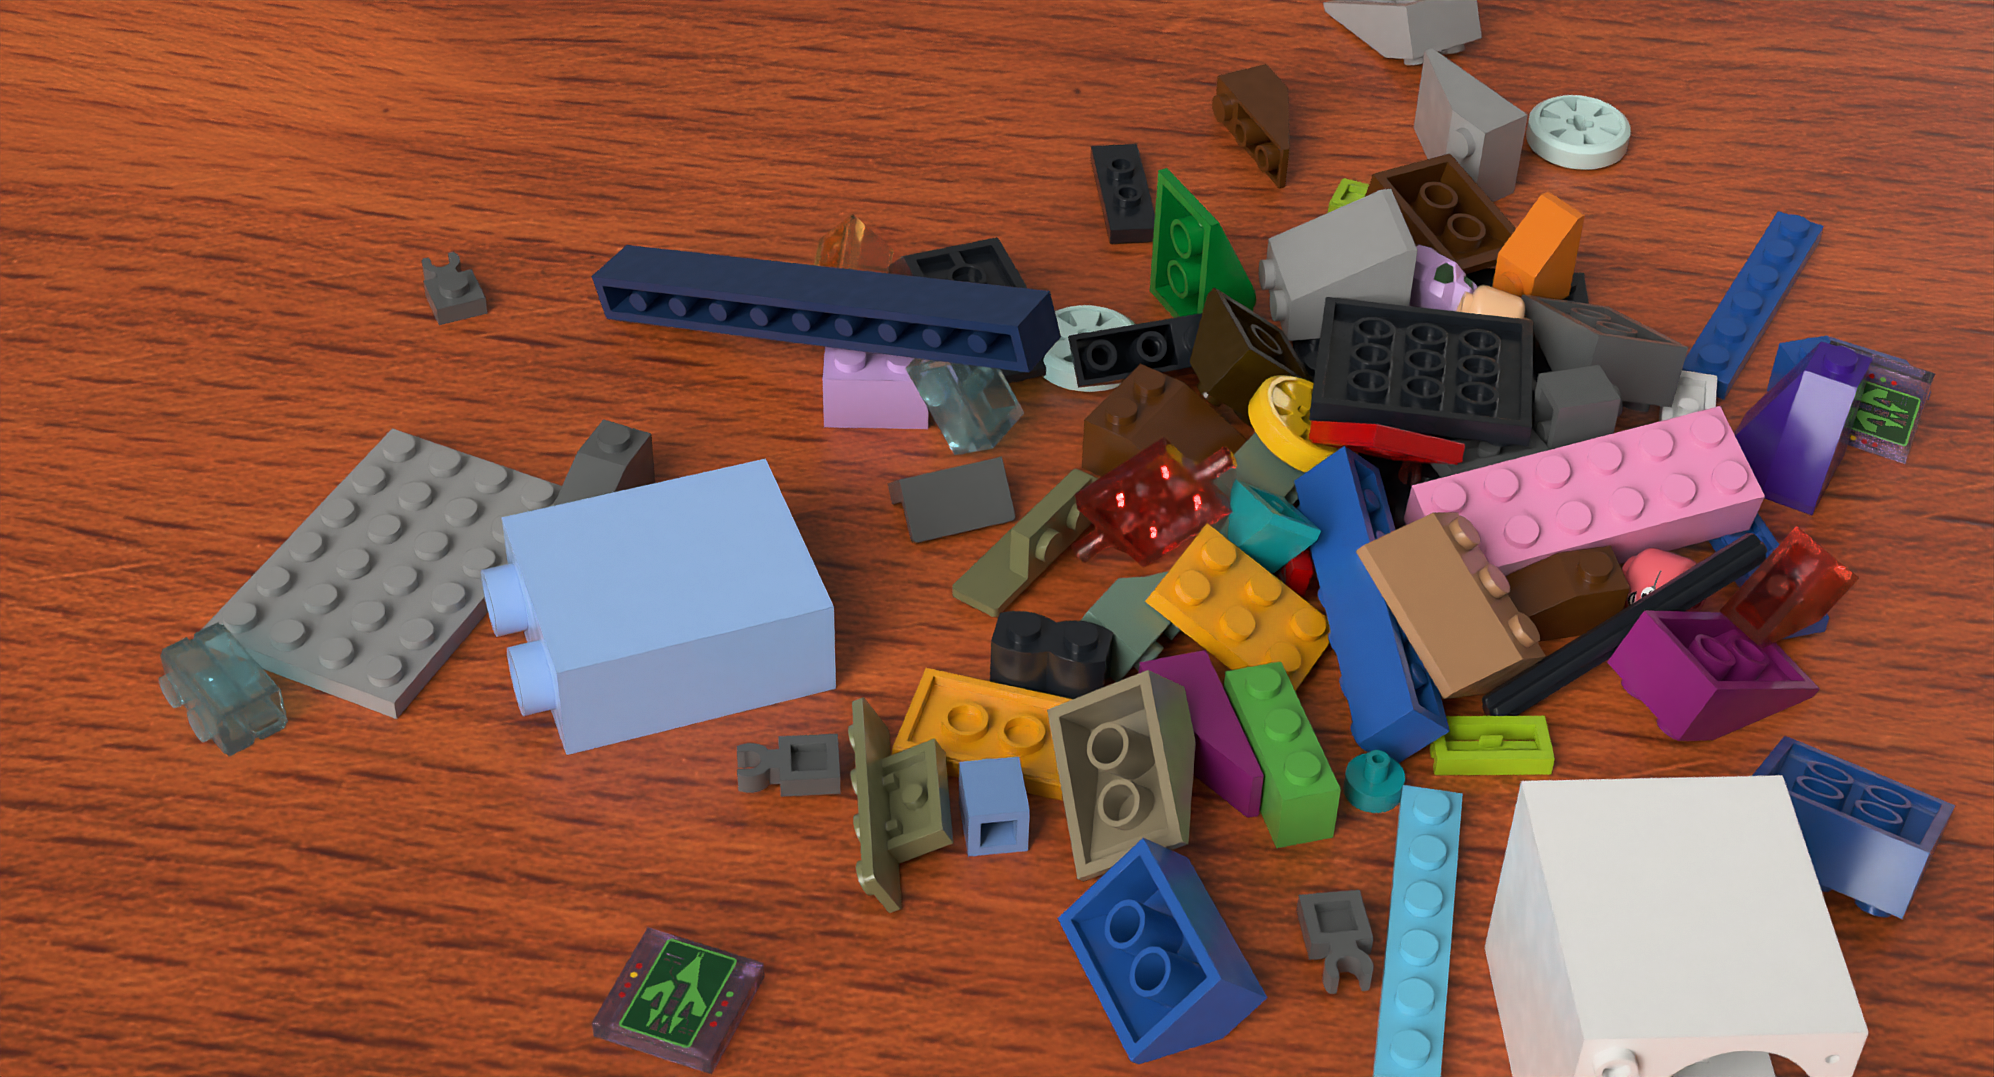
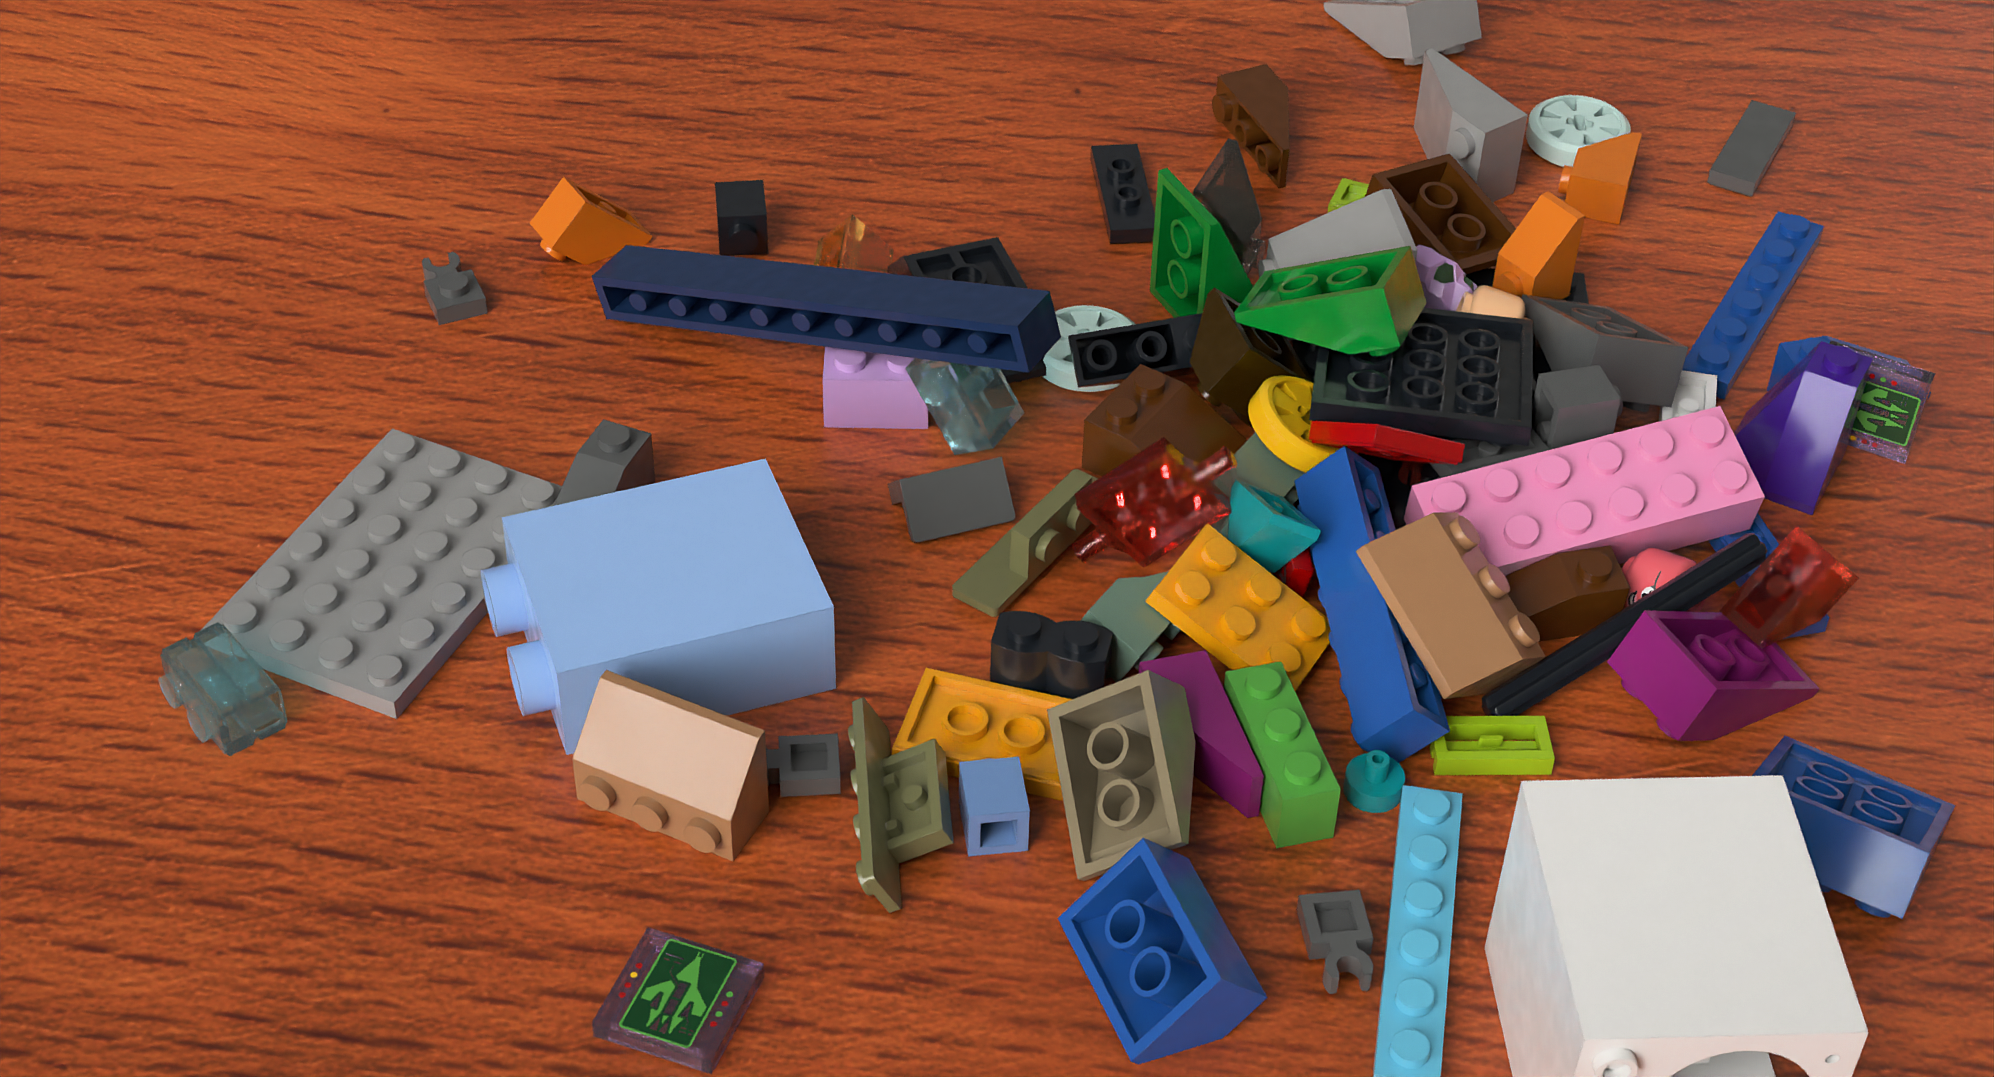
(585, 225): none -> orange slope
(672, 766): none -> slope
(741, 218): none -> black brick
(1231, 200): none -> clear smoke slope
(1340, 302): none -> green slope
(1601, 177): none -> orange slope
(1751, 148): none -> dark grey tile

